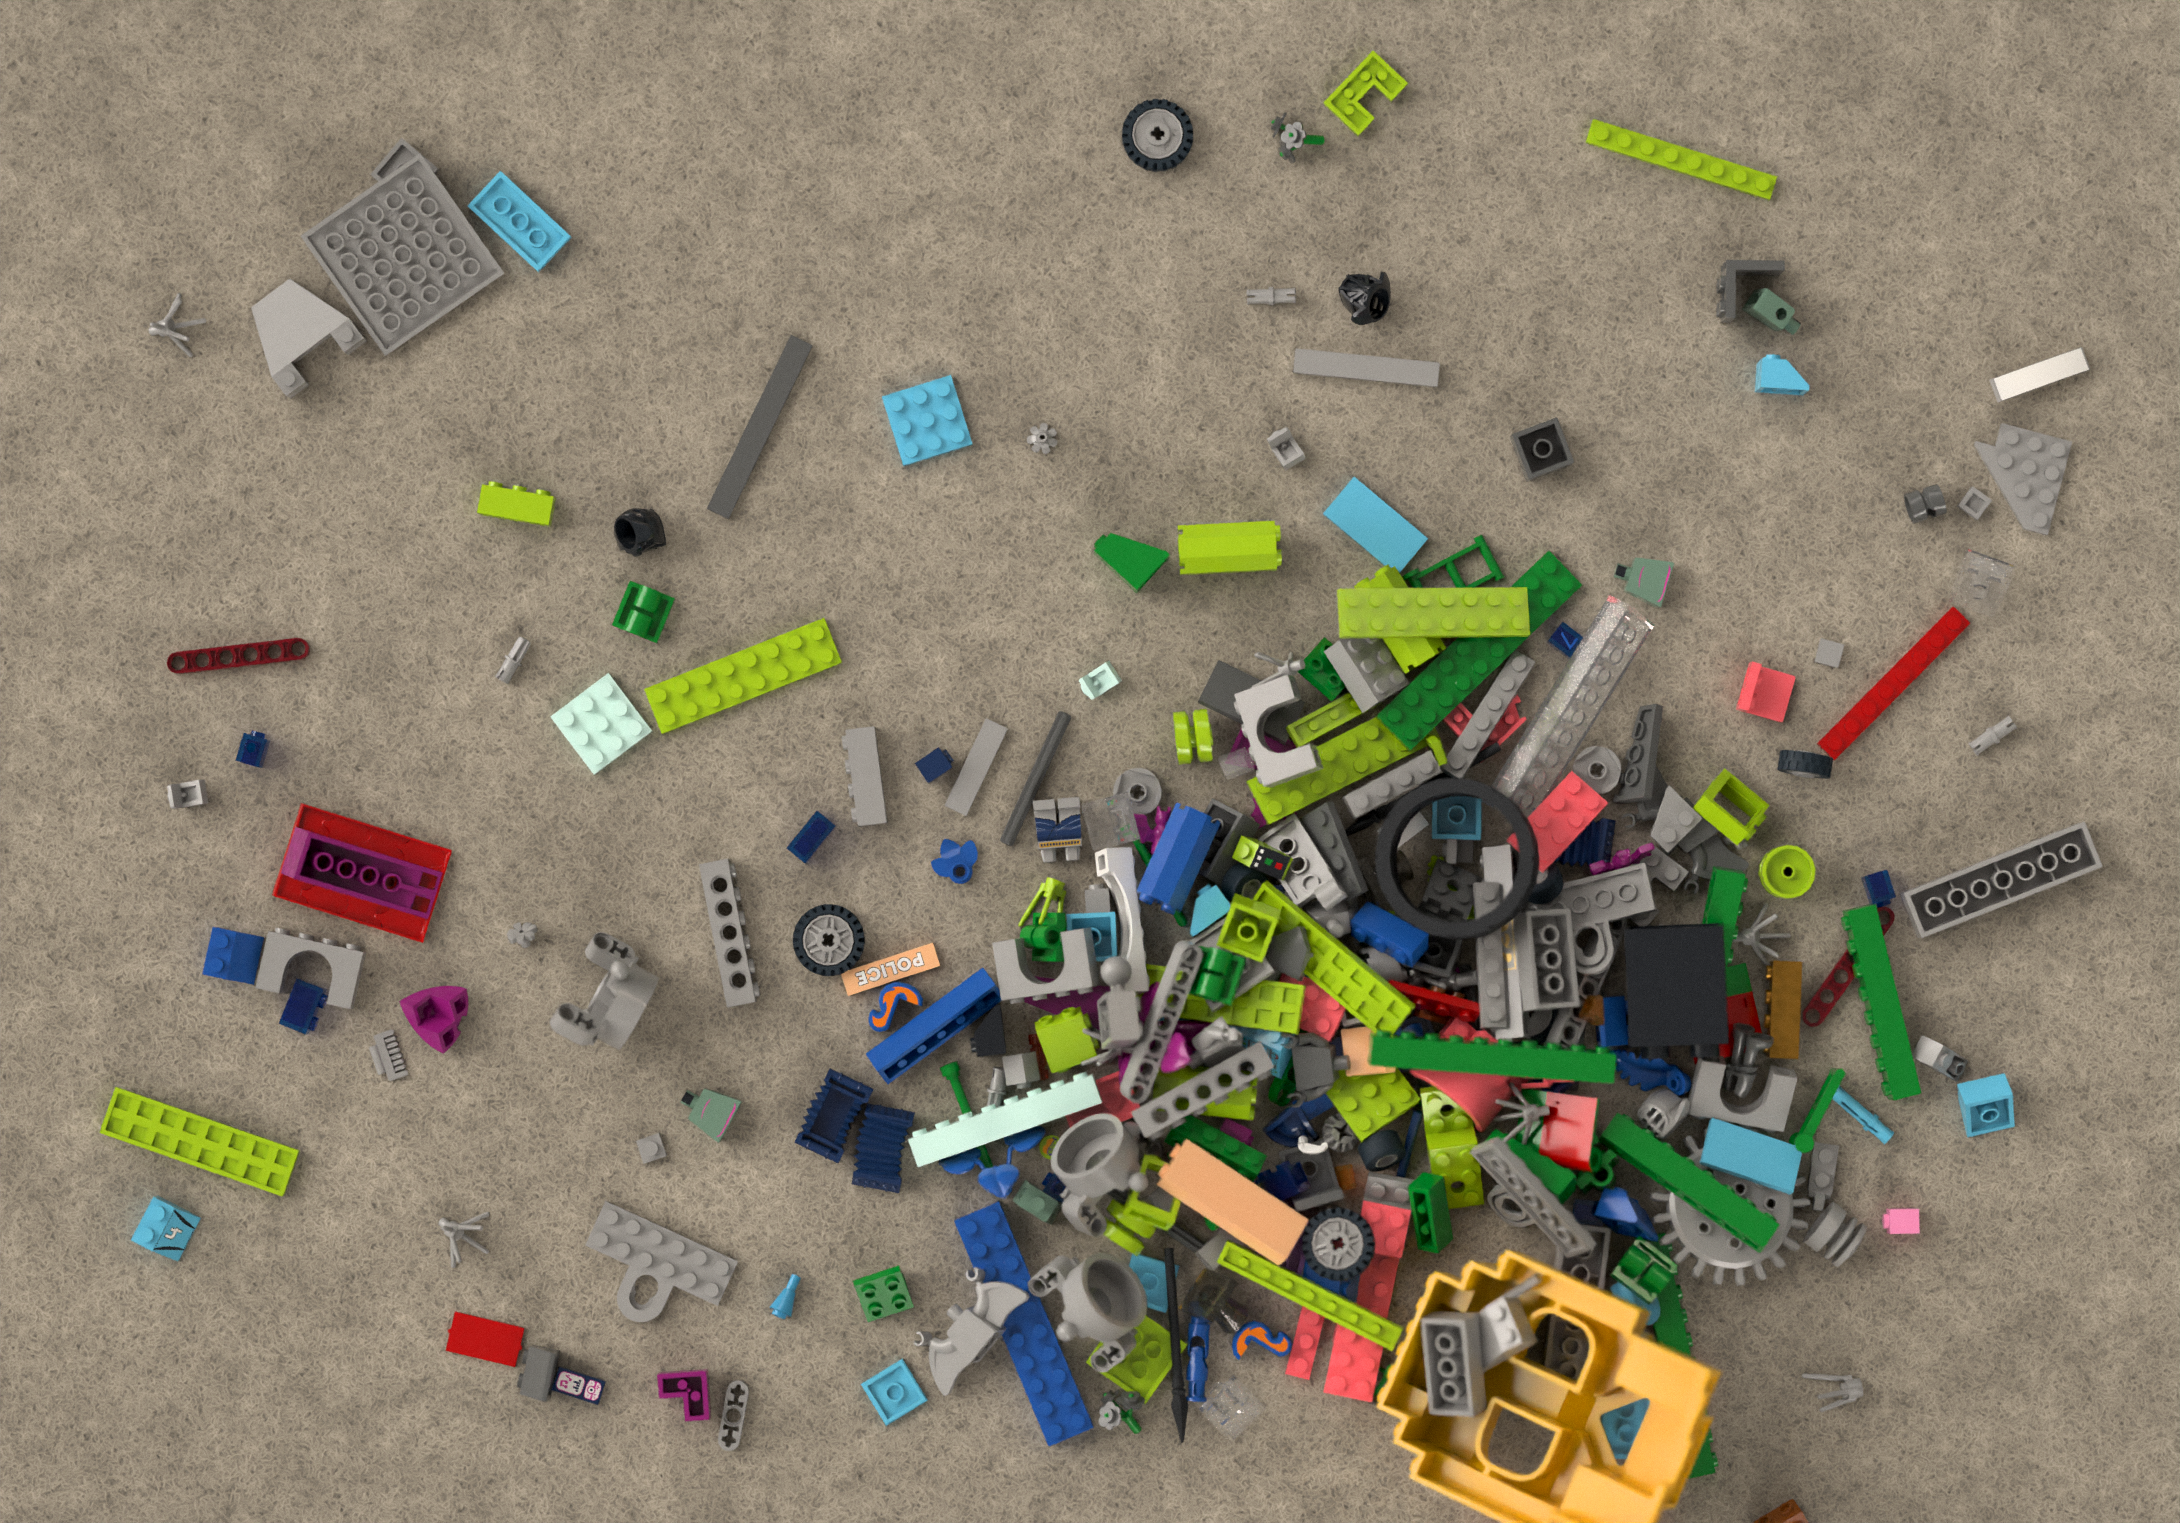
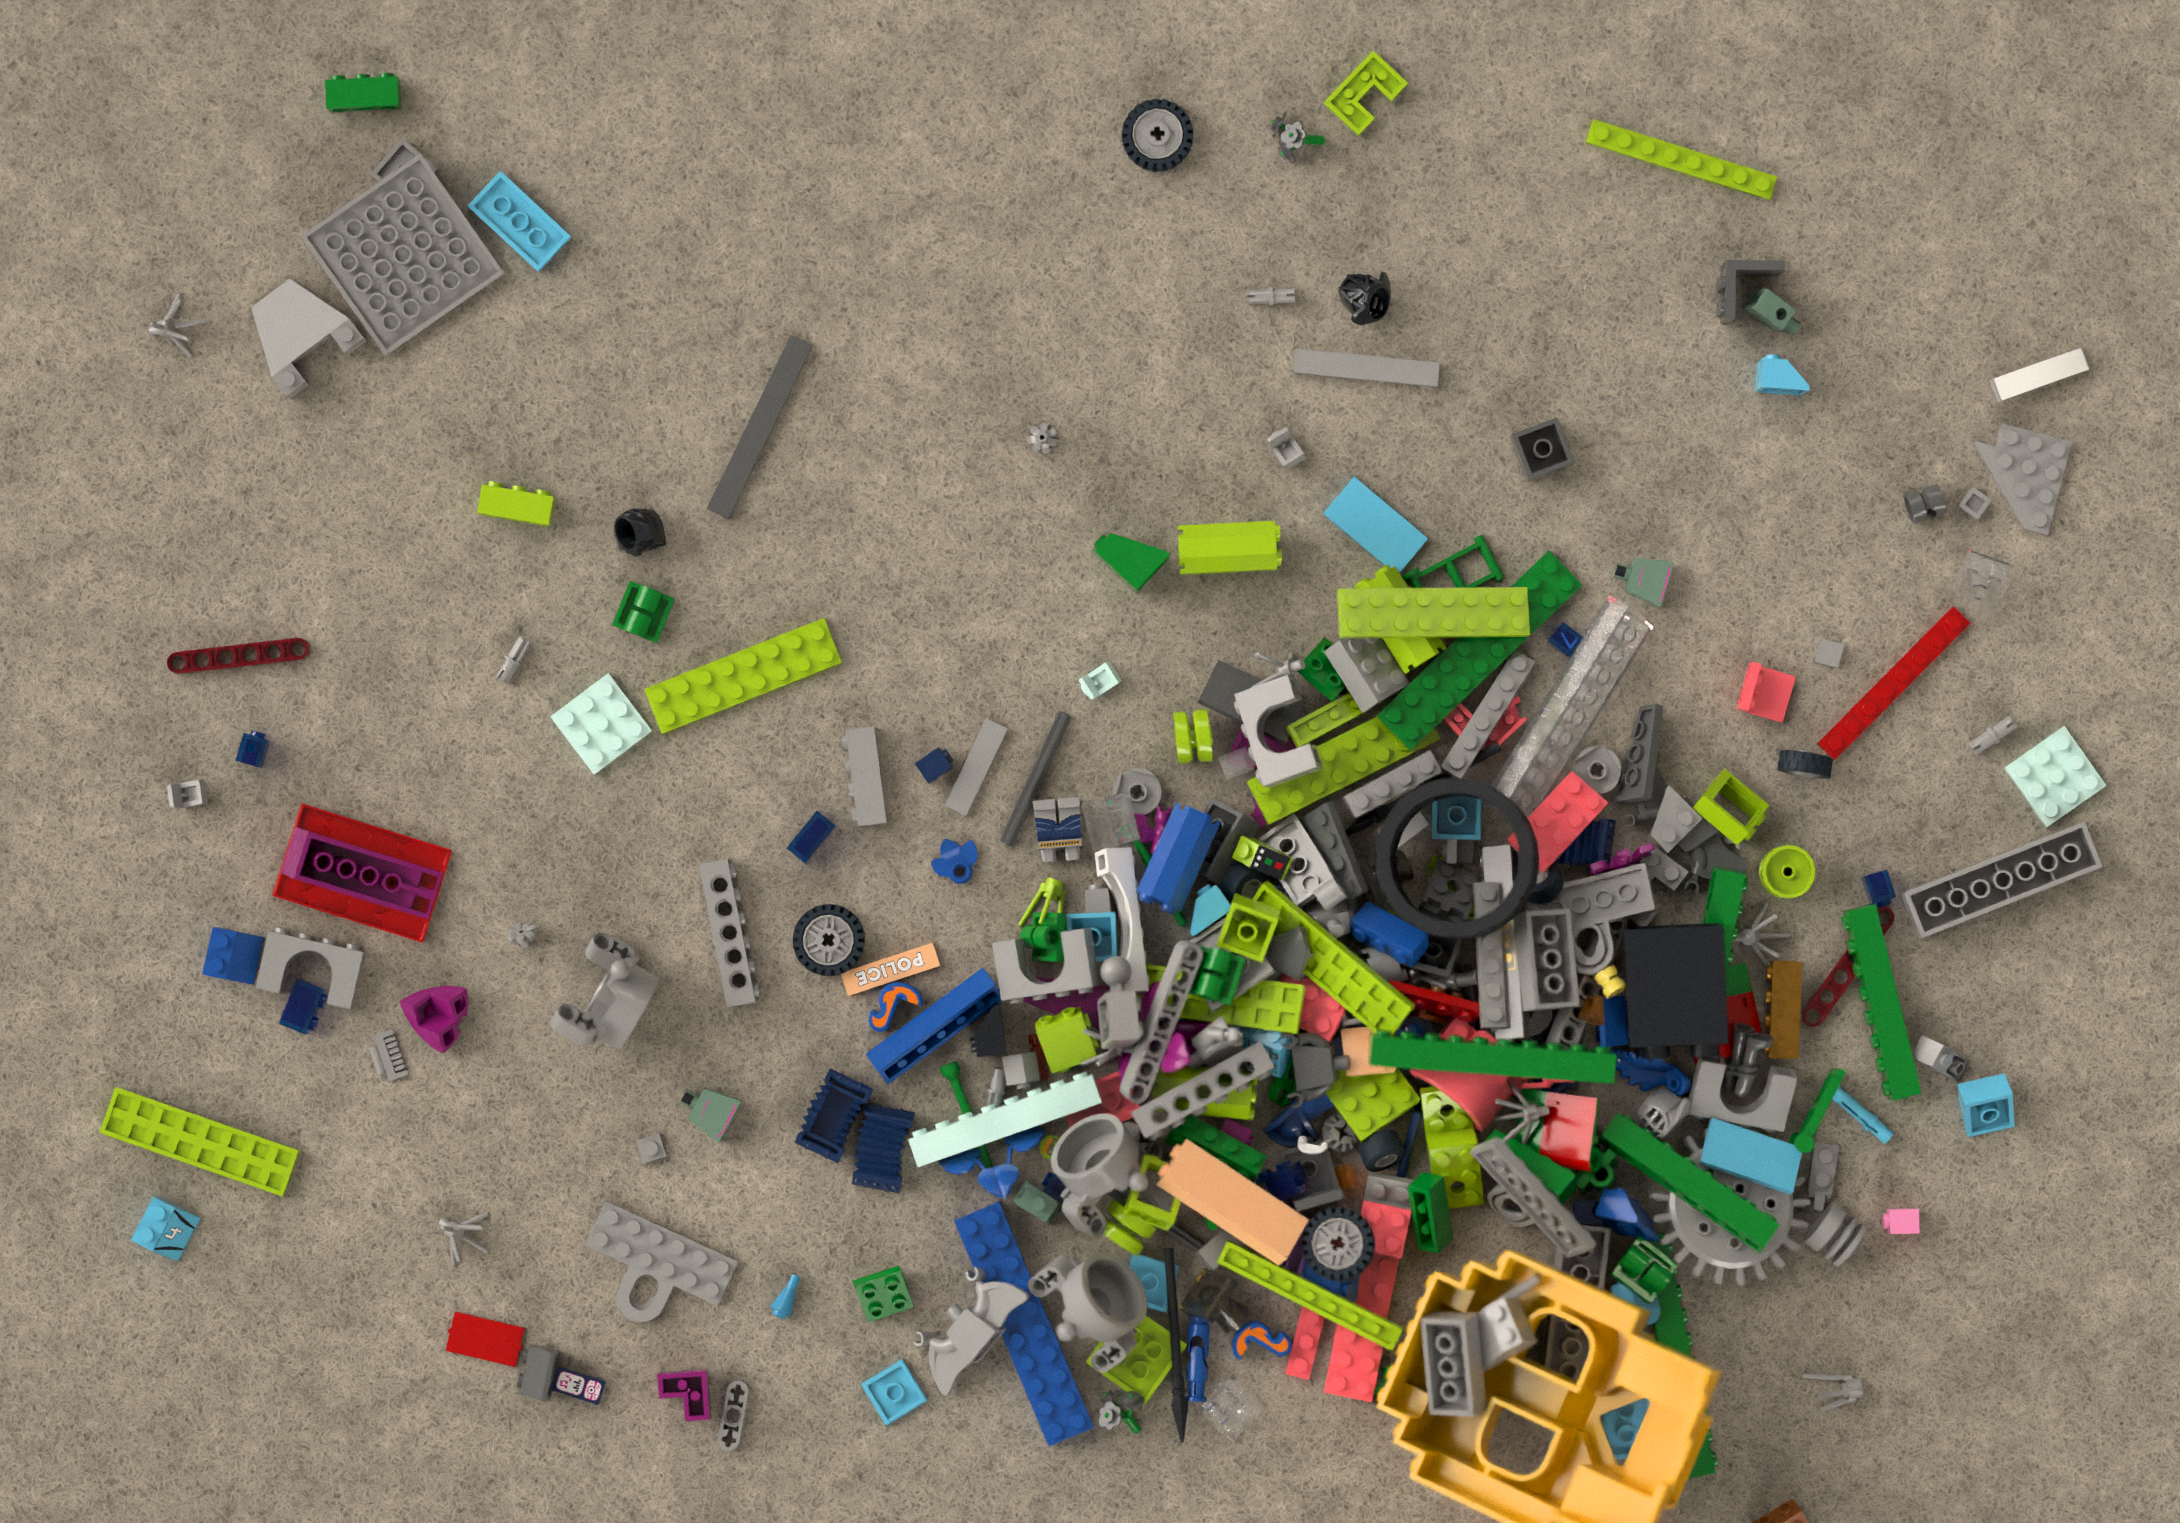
(363, 93): none -> green brick
(927, 420): medium azure plate -> none
(1436, 748): lime tile -> none
(1610, 981): none -> light yellow wheel
(2055, 776): none -> light aqua plate

